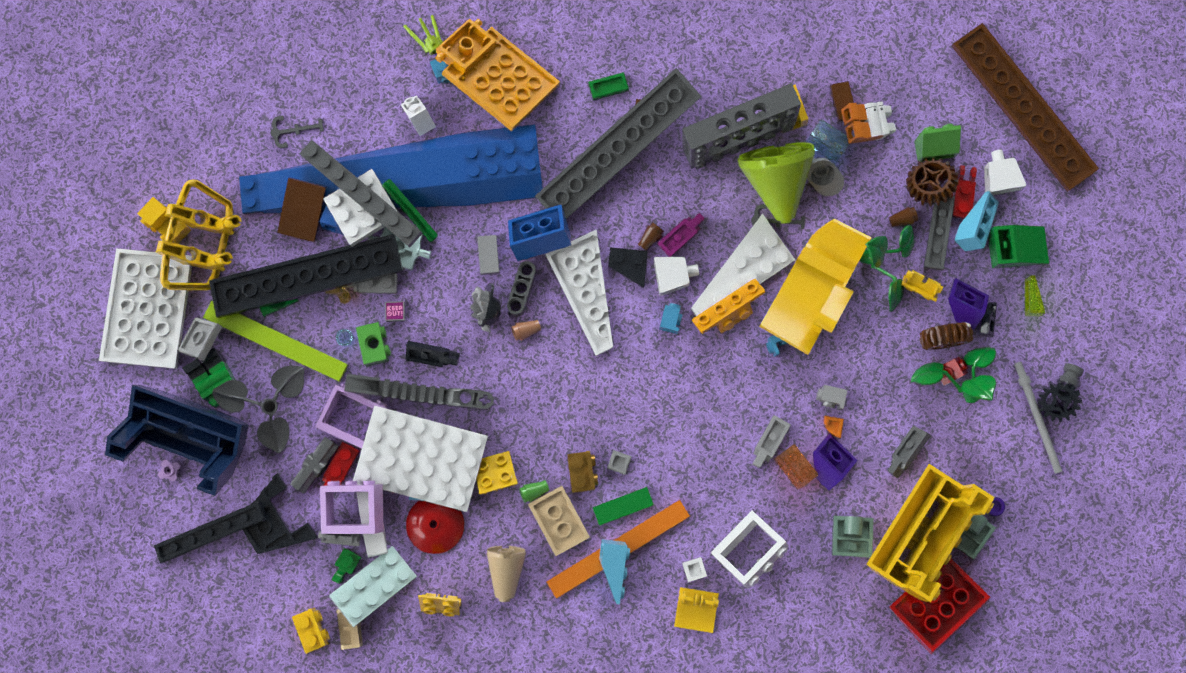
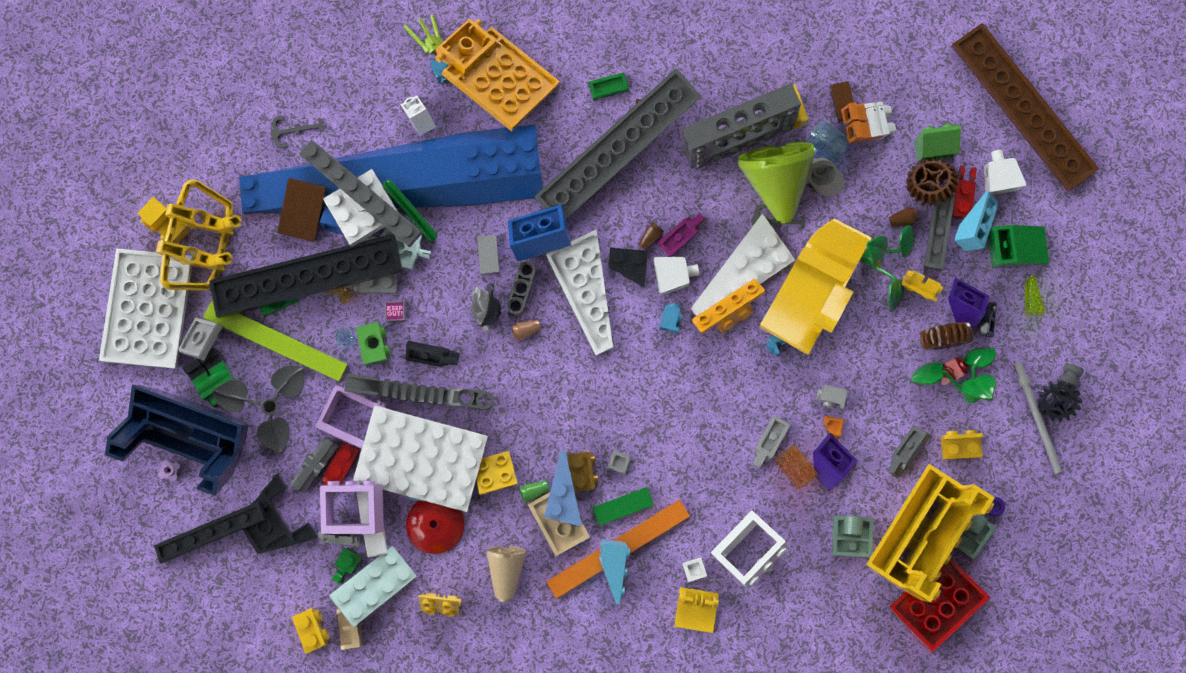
(562, 500): none -> medium blue wing
(961, 445): none -> yellow bracket

